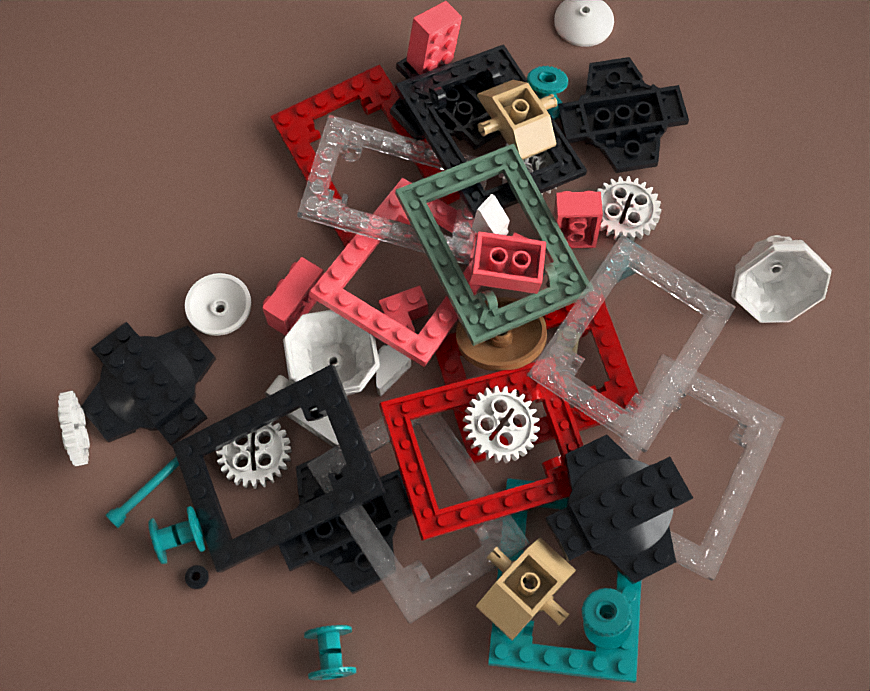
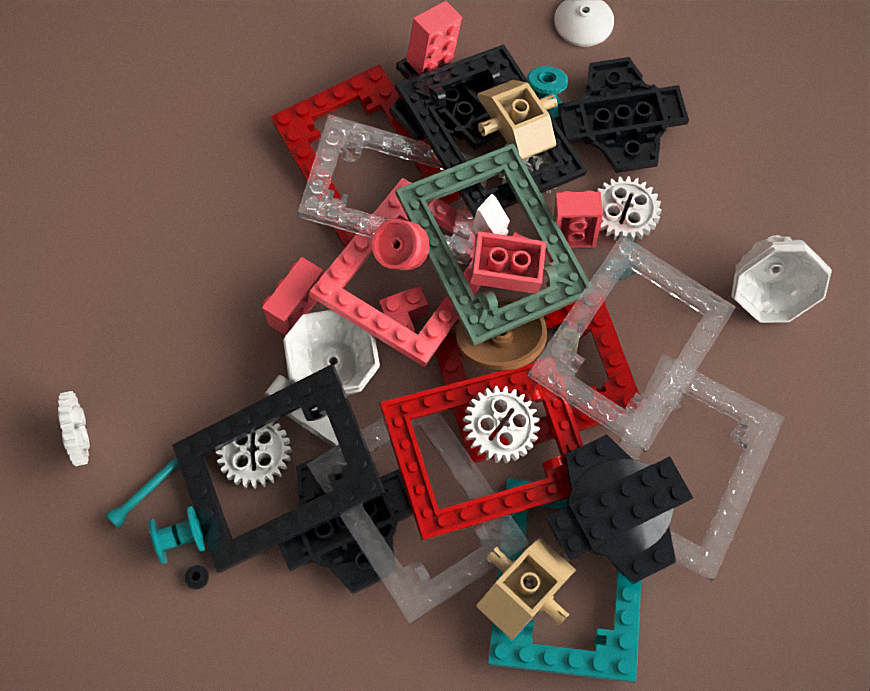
(148, 383): black plate -> none
(214, 293): white dish -> none
(330, 652): teal hose -> none
(392, 367): white slope -> none
(400, 244): none -> coral wheel
(607, 618): teal hose -> none

